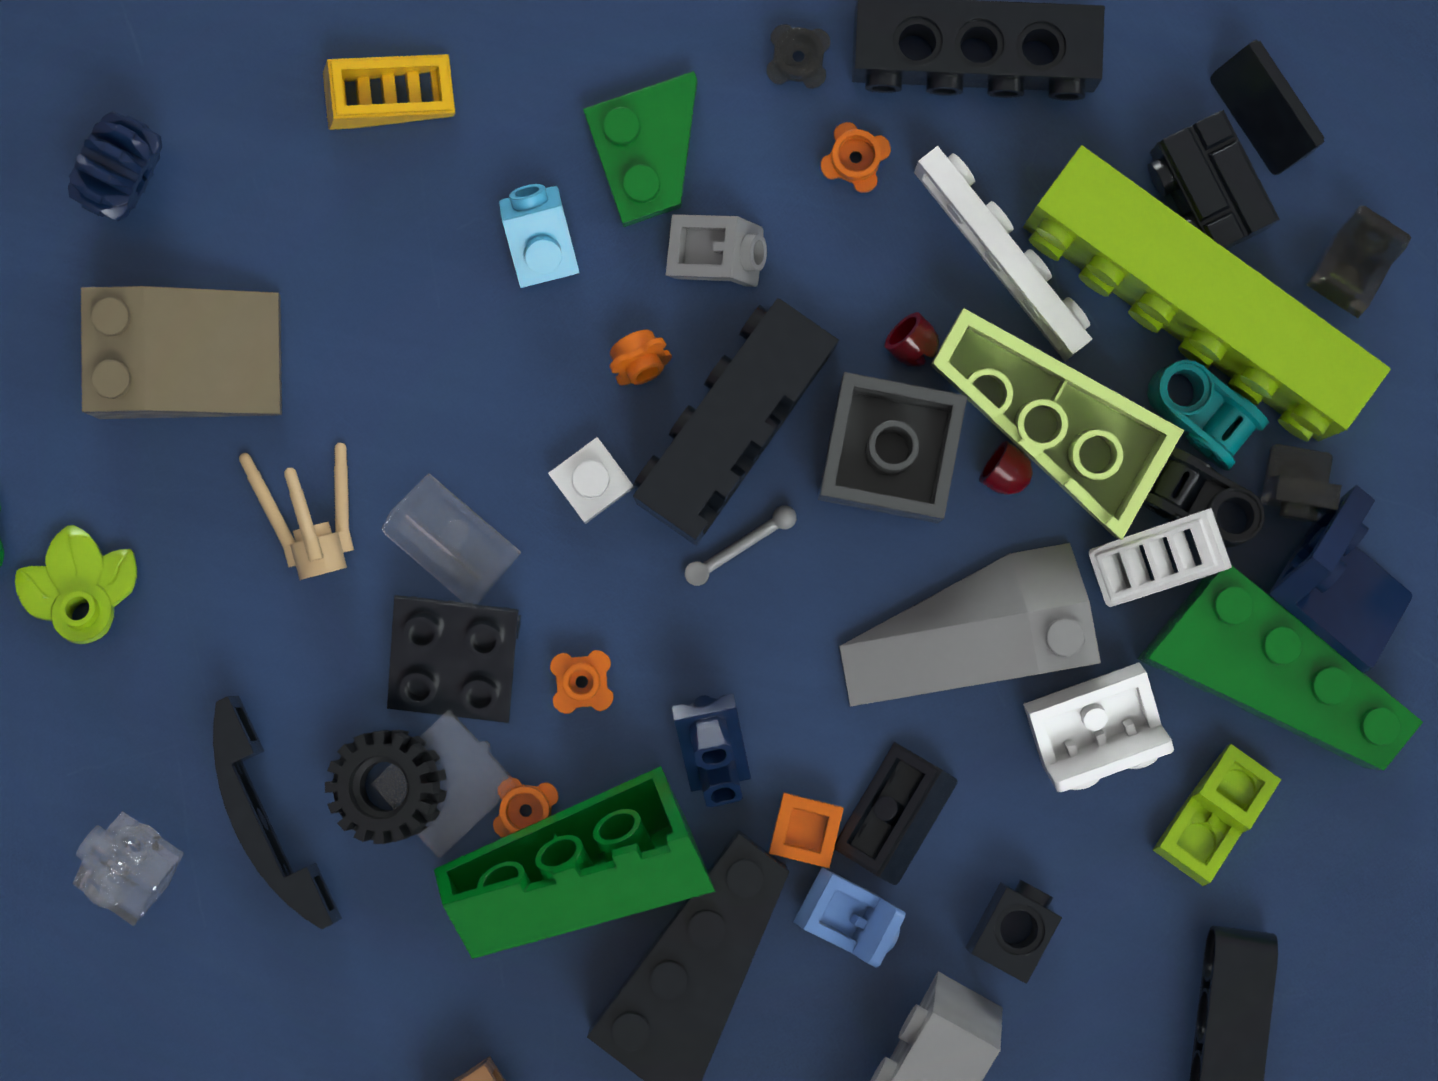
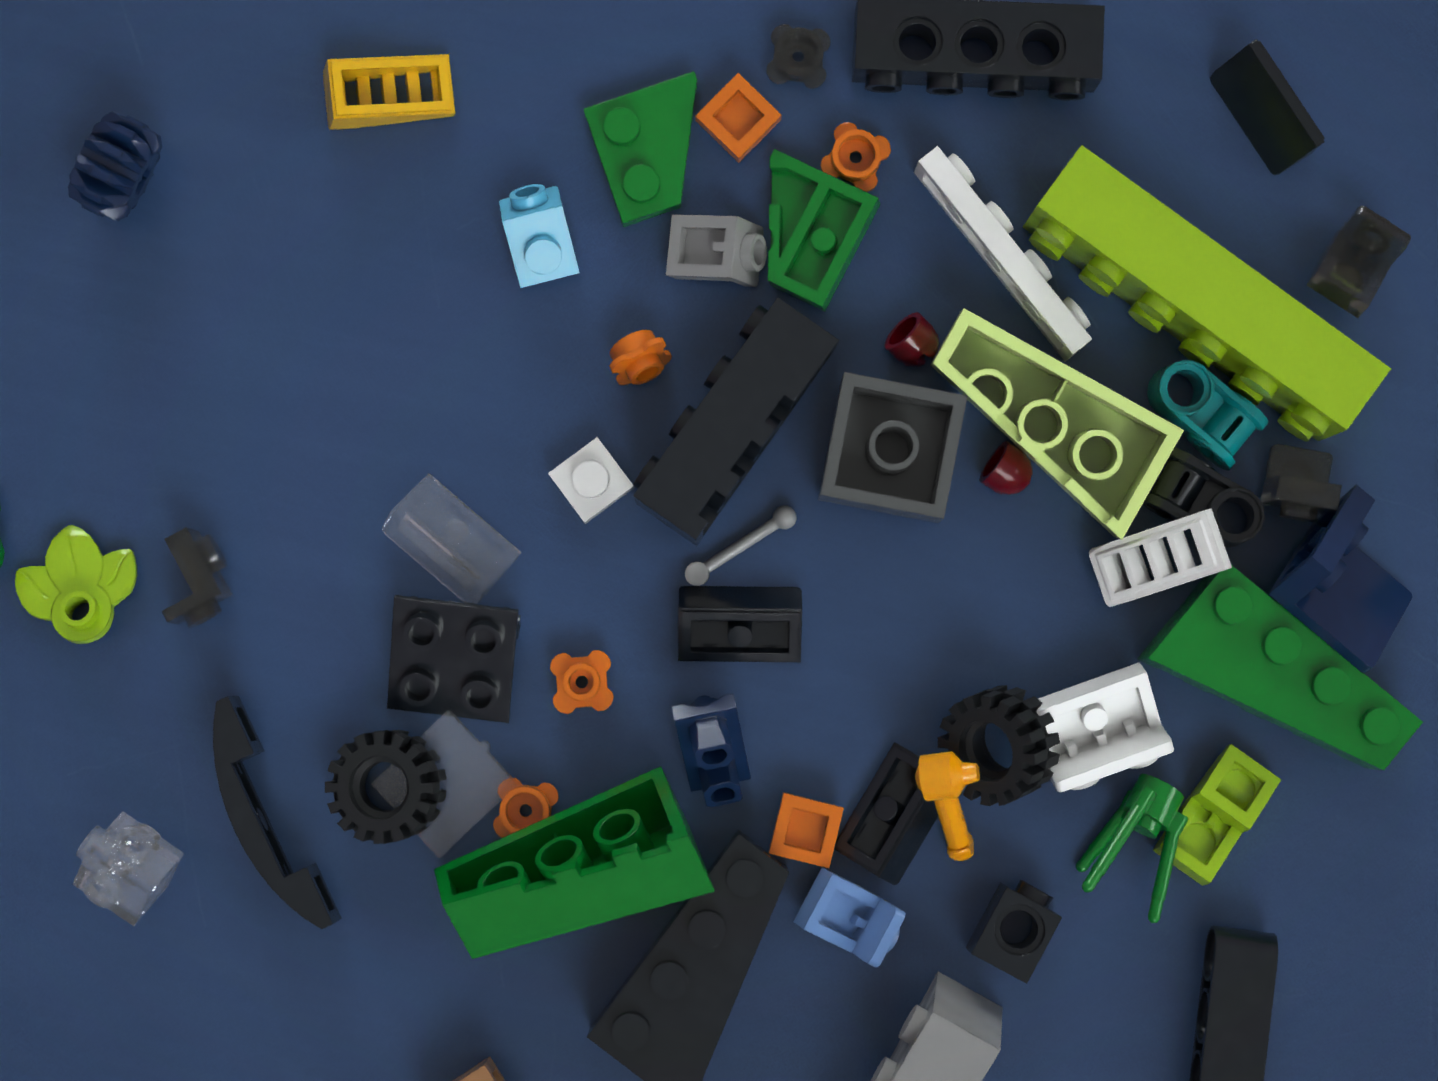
(180, 352): dark tan slope -> none
(201, 566): none -> clear smoke bracket
(316, 547): tan plant -> none
(738, 117): none -> orange plate
(739, 624): none -> black slope
(813, 229): none -> green wing
(942, 780): none -> light orange piece
(993, 626): light grey wedge -> none
(1026, 735): none -> black tyre
(1147, 810): none -> green plant
(1212, 181): black brick -> none

